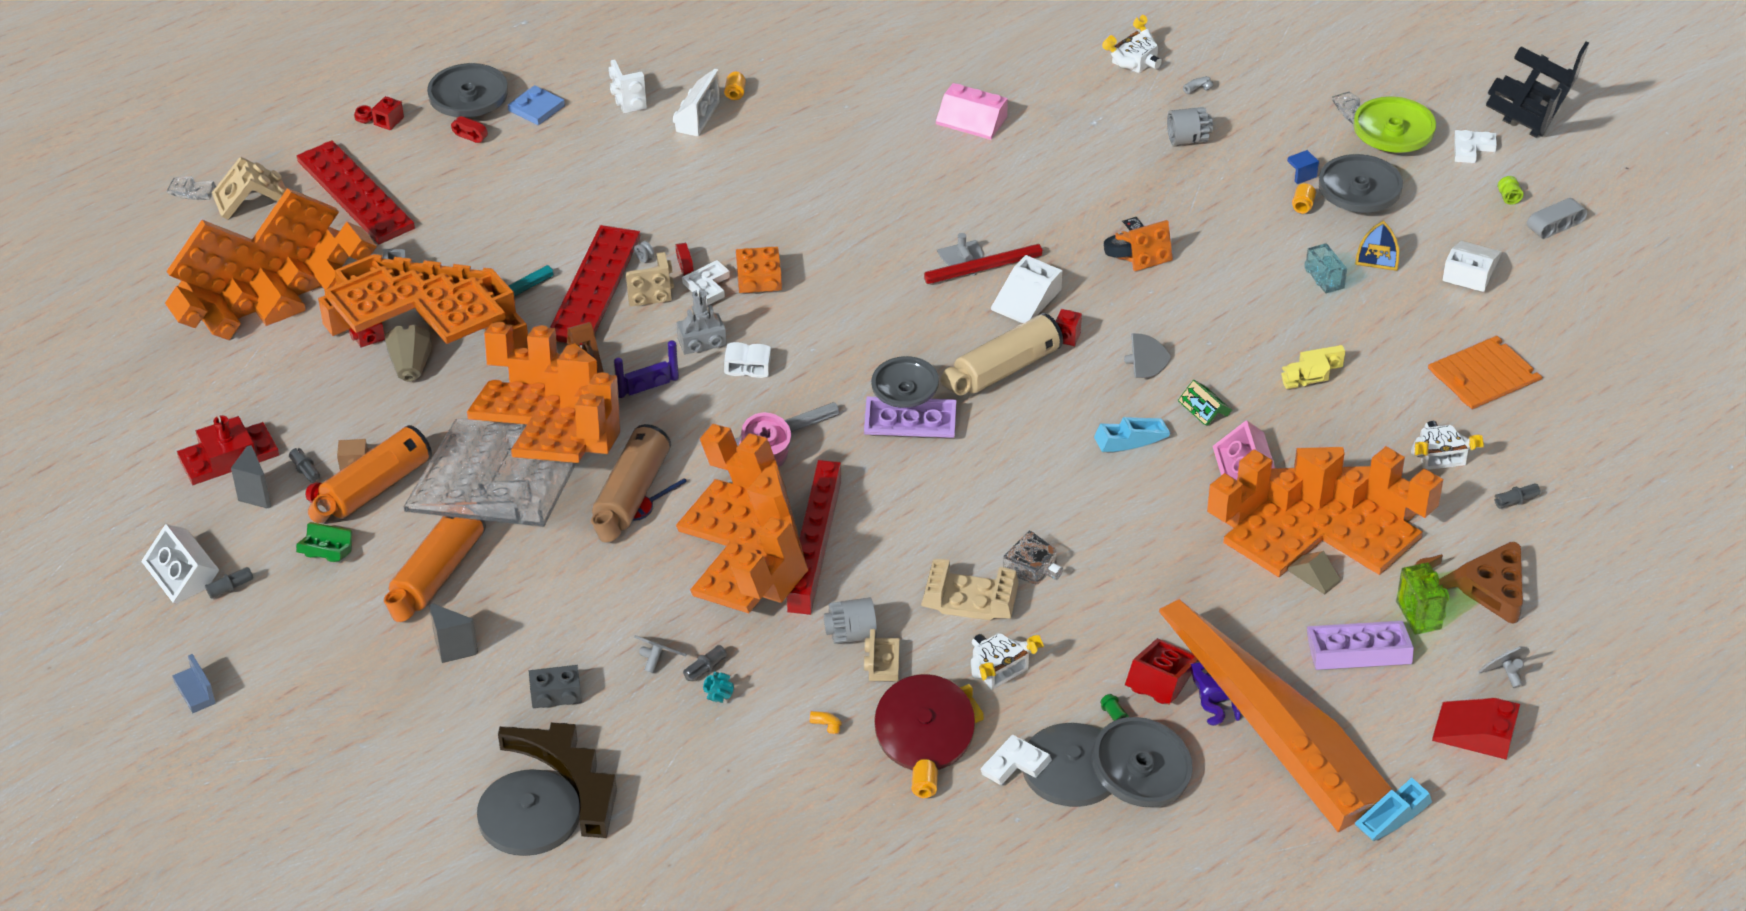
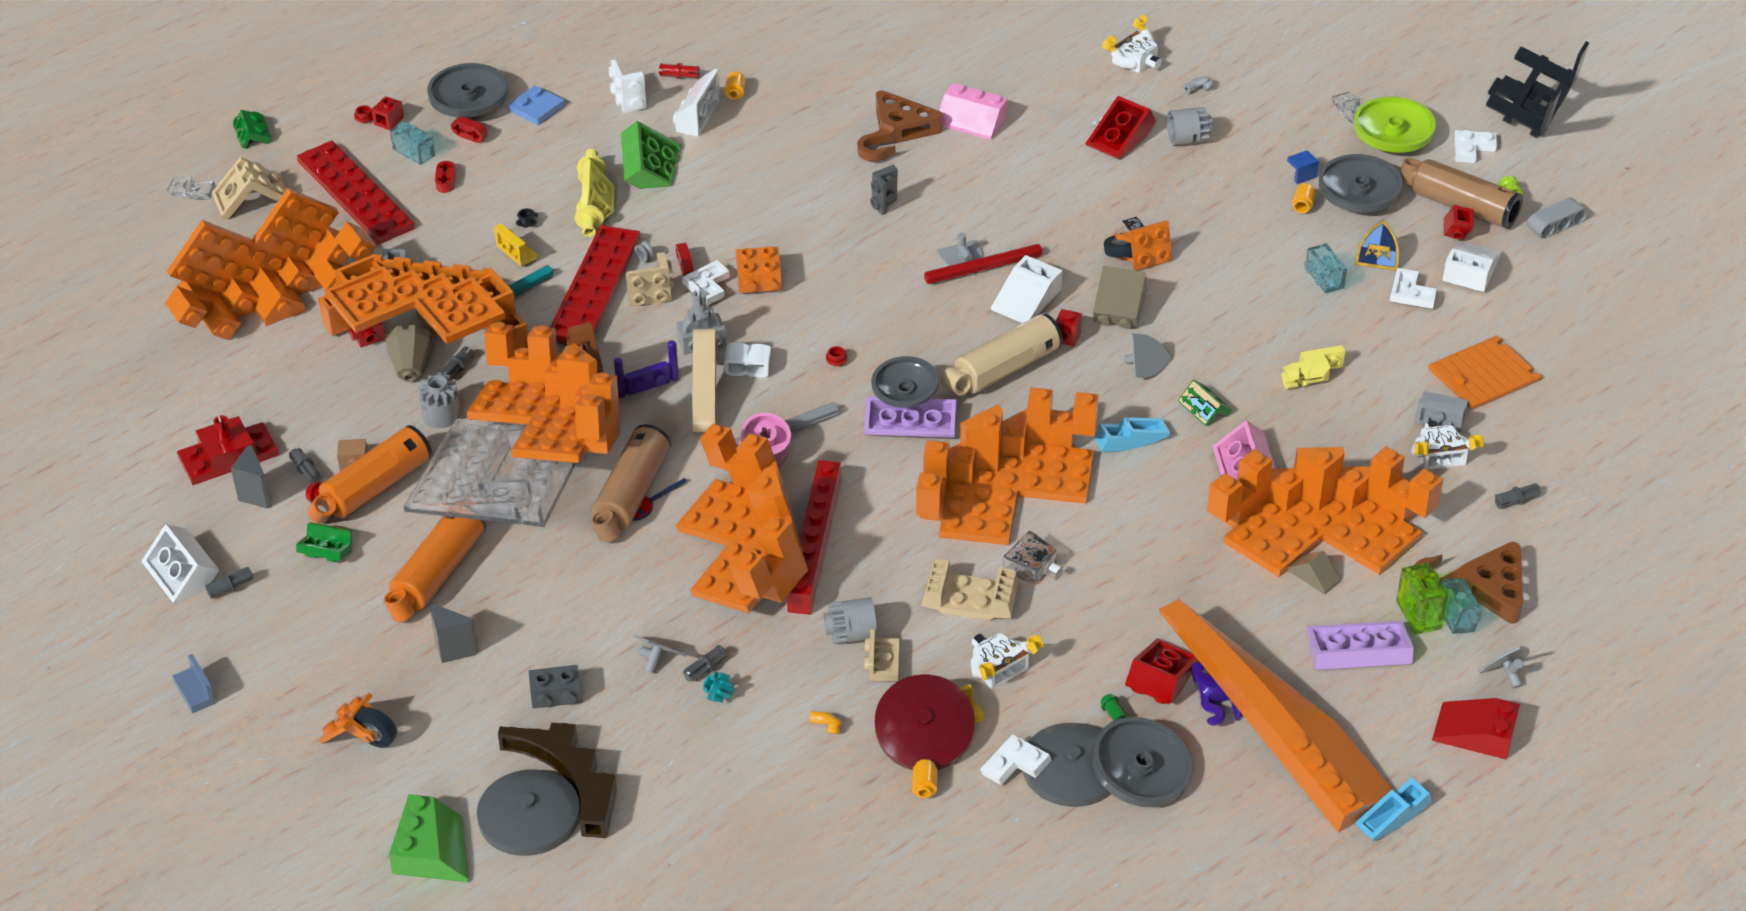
(251, 127): none -> green bracket
(367, 724): none -> plate
(412, 142): none -> clear light blue brick
(429, 841): none -> bright green wedge
(439, 401): none -> light grey gear
(441, 176): none -> red beam
(457, 362): none -> dark grey axle
(513, 245): none -> yellow bracket
(526, 218): none -> black plate
(597, 193): none -> light yellow plate
(648, 157): none -> bright green wedge
(679, 70): none -> red pin
(704, 379): none -> tan beam
(836, 356): none -> red plate
(884, 188): none -> dark grey bracket
(894, 128): none -> dark orange piece
(1027, 455): none -> orange brick
(1120, 297): none -> dark tan slope
(1121, 128): none -> red slope
(1407, 292): none -> white plate
(1442, 409): none -> light grey bracket
(1458, 222): none -> red brick
(1459, 188): none -> medium nougat piece
(1462, 608): none -> clear light blue brick

